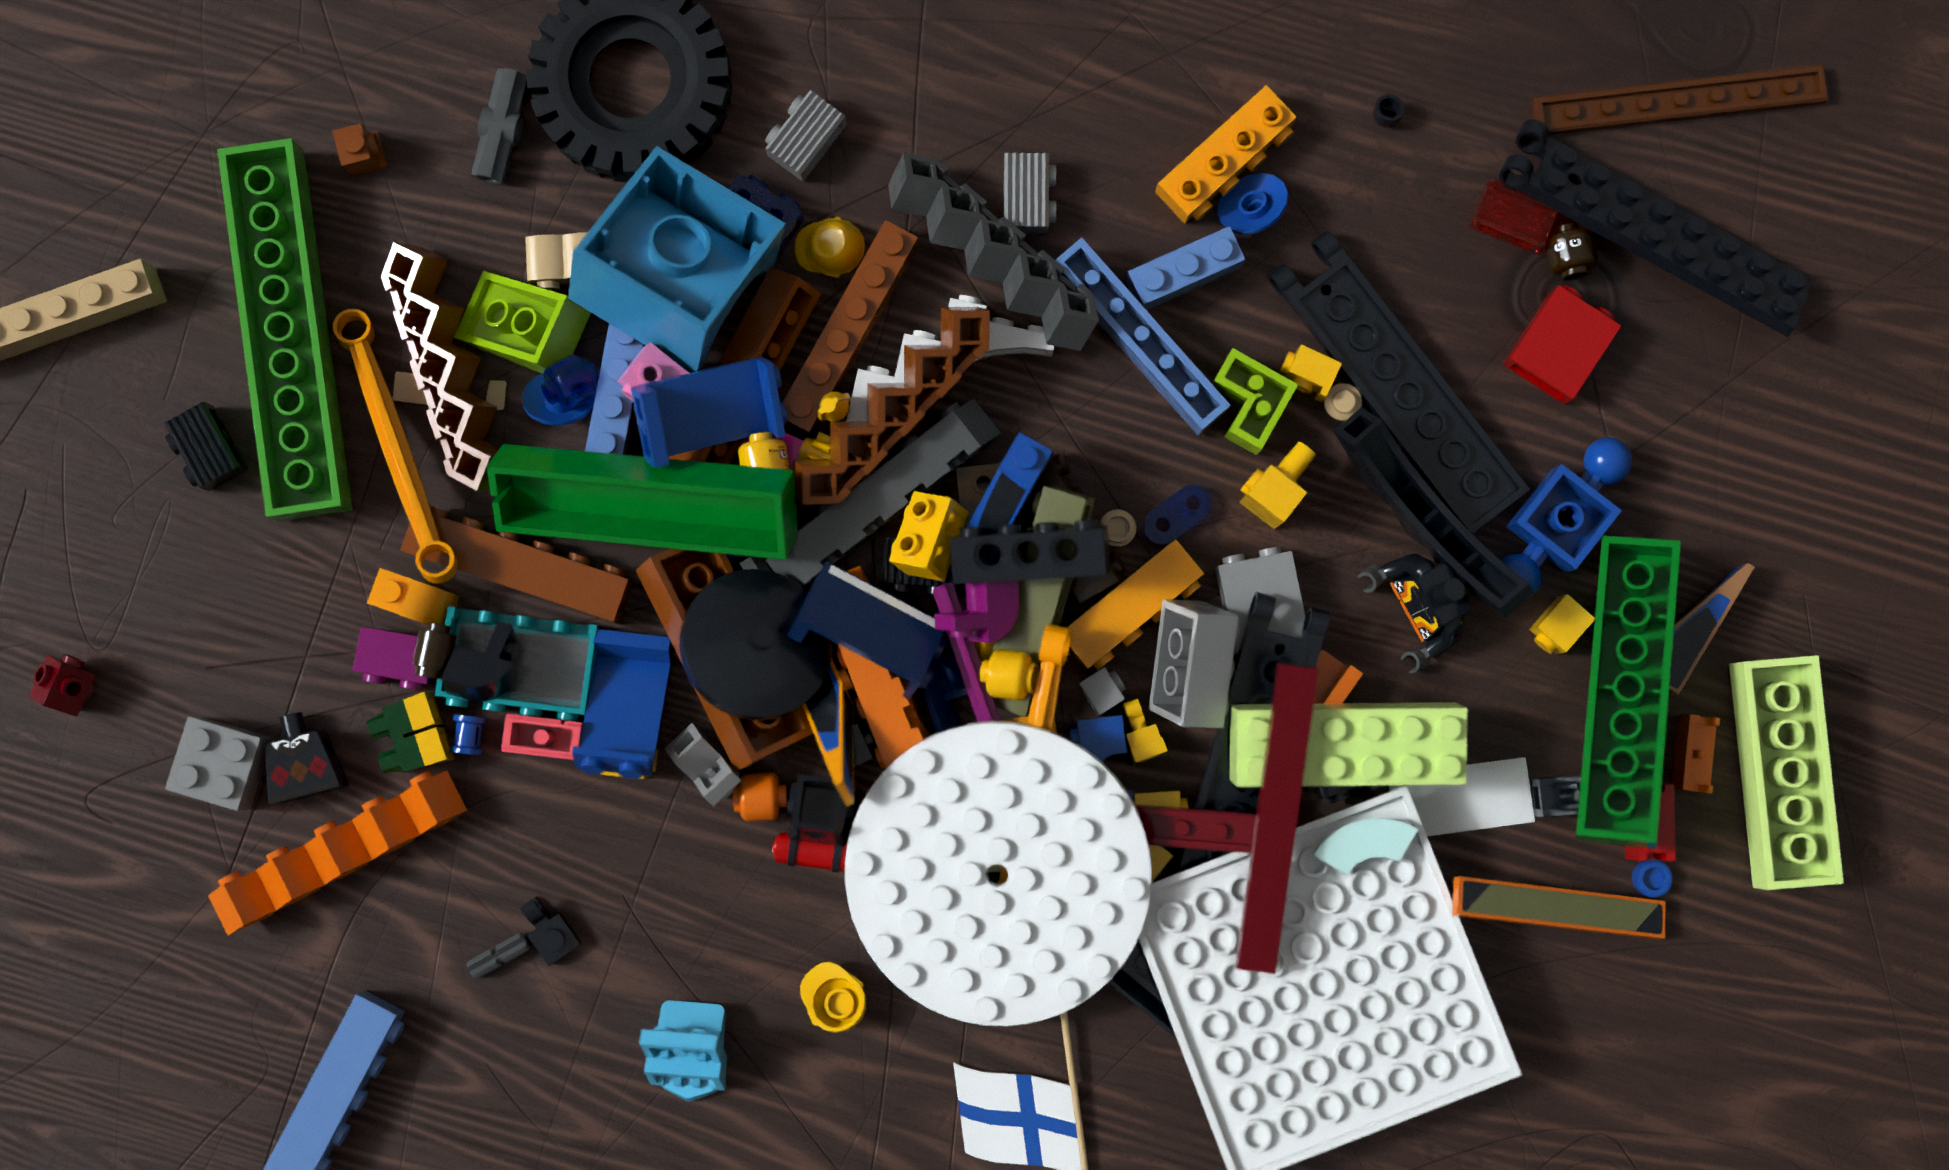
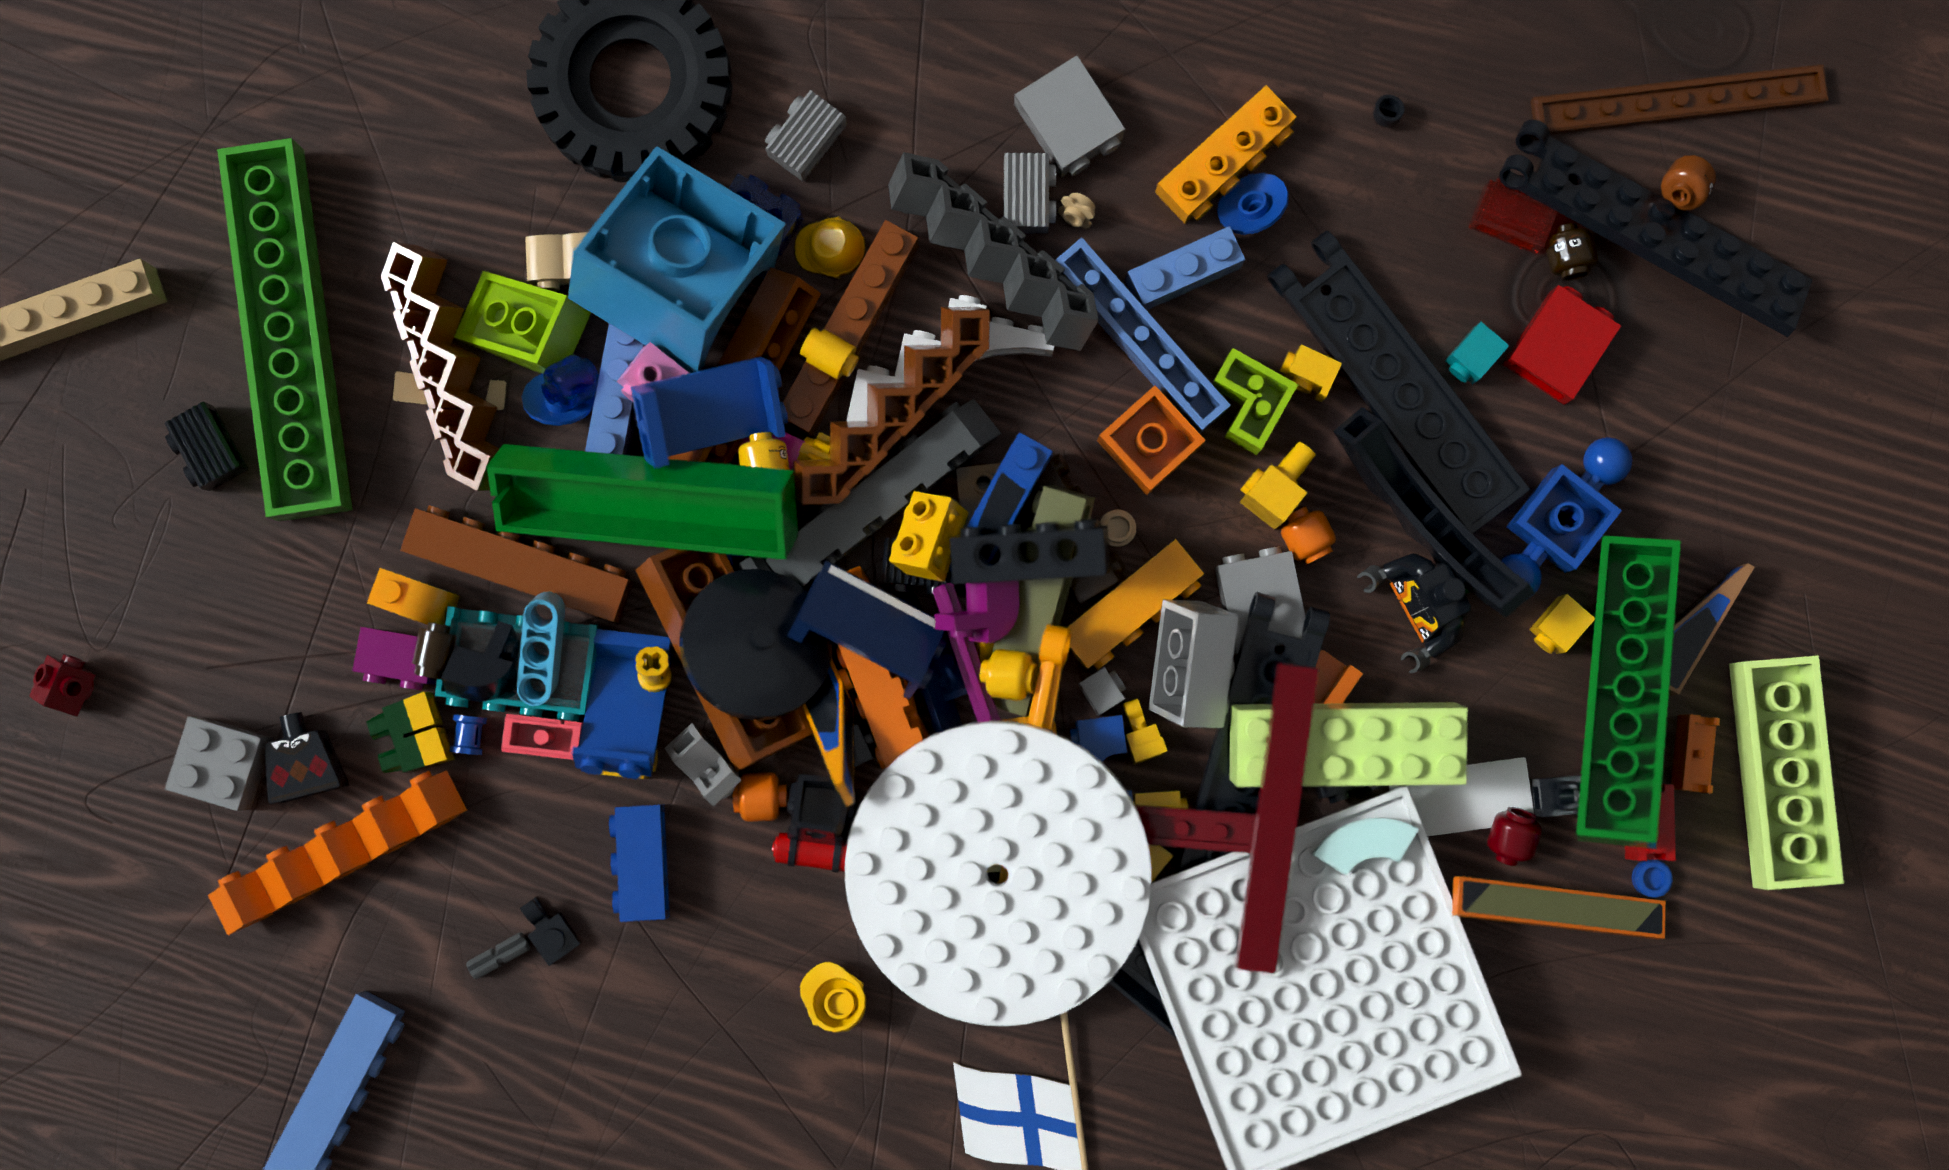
(359, 150): dark orange brick -> none
(394, 444): light orange piece -> none
(500, 126): dark grey piece -> none
(530, 662): none -> medium azure beam
(640, 863): none -> blue brick
(654, 658): none -> yellow bush
(687, 1049): medium azure piece -> none
(829, 353): none -> yellow brick
(834, 406): yellow piece -> none
(1070, 117): none -> light grey brick
(1077, 210): none -> tan plate
(1150, 440): none -> orange brick
(1177, 515): clear blue plate -> none
(1308, 535): none -> orange head
(1342, 401): tan plate -> none
(1476, 354): none -> teal brick
(1514, 836): none -> dark red head
(1688, 182): none -> dark orange head

